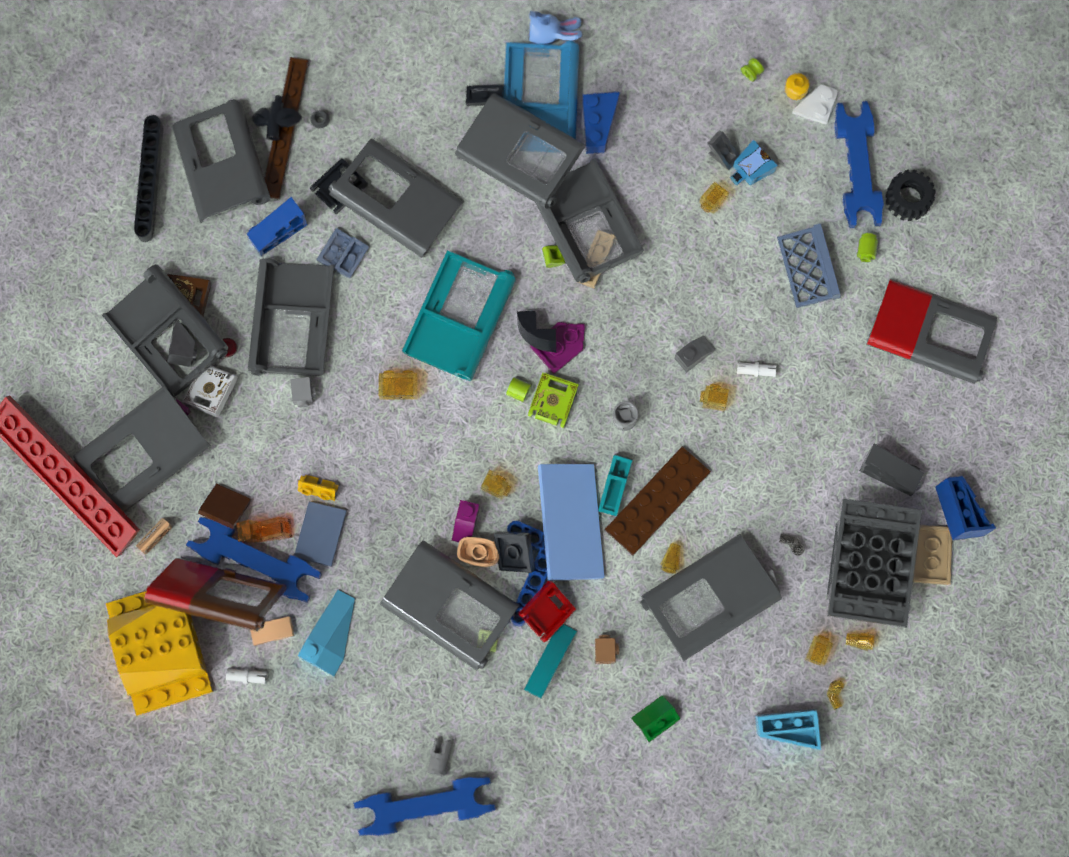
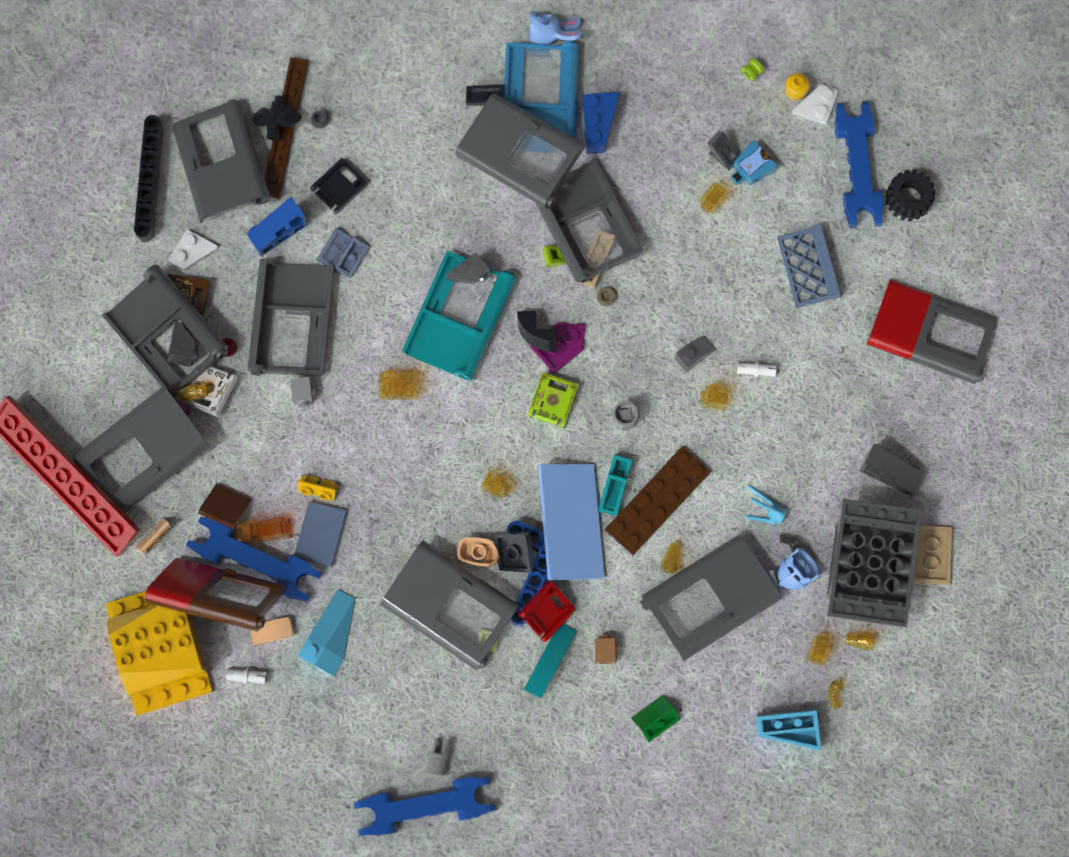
(191, 250): none -> white wing
(194, 391): none -> clear yellow cone
(416, 215): dark grey piece -> none
(465, 520): magenta slope -> none
(469, 271): none -> flat silver slope
(518, 389): lime brick -> none
(606, 296): none -> dark tan tile
(775, 512): none -> medium azure plant
(797, 570): none -> light blue helmet
(867, 247): lime brick -> none
(961, 510): blue wedge -> none

